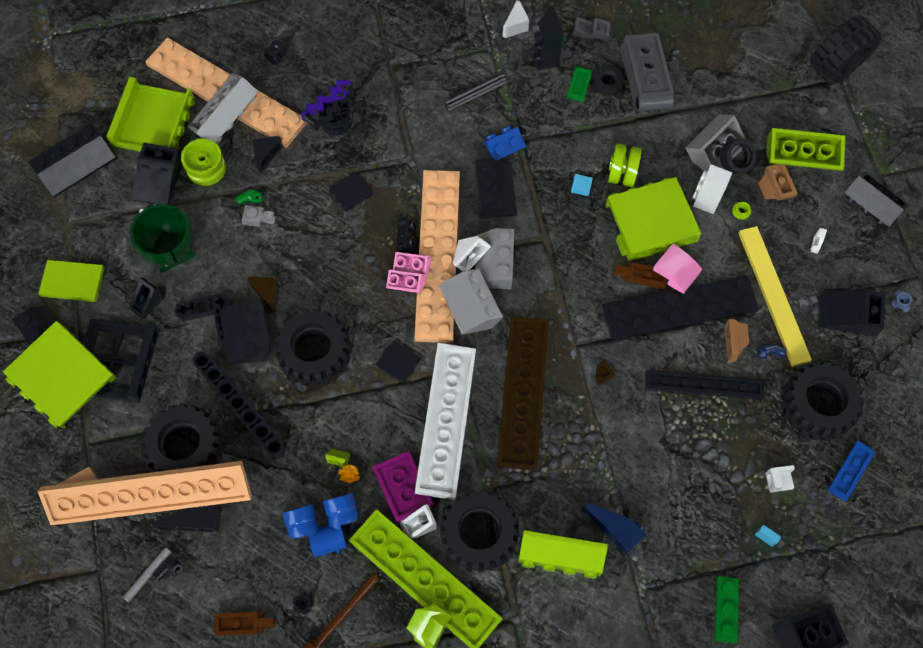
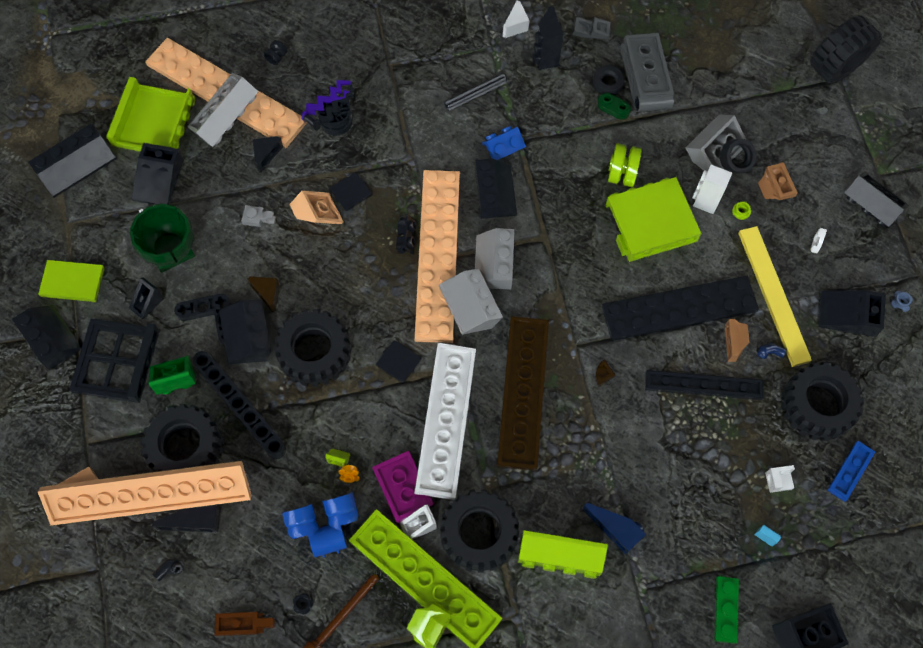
(58, 374): lime panel -> none
(147, 574): light grey bar -> none
(172, 375): none -> green slope
(203, 162): lime wheel -> none
(250, 196): green arm -> none
(315, 208): none -> light nougat slope
(408, 272): bright pink slope -> none
(469, 252): white slope -> none
(579, 84): green tile -> none
(581, 185): medium azure tile -> none
(613, 106): none -> dark green plate
(640, 274): reddish brown hinge -> none
(678, 268): bright pink slope -> none
(806, 149): lime slope -> none

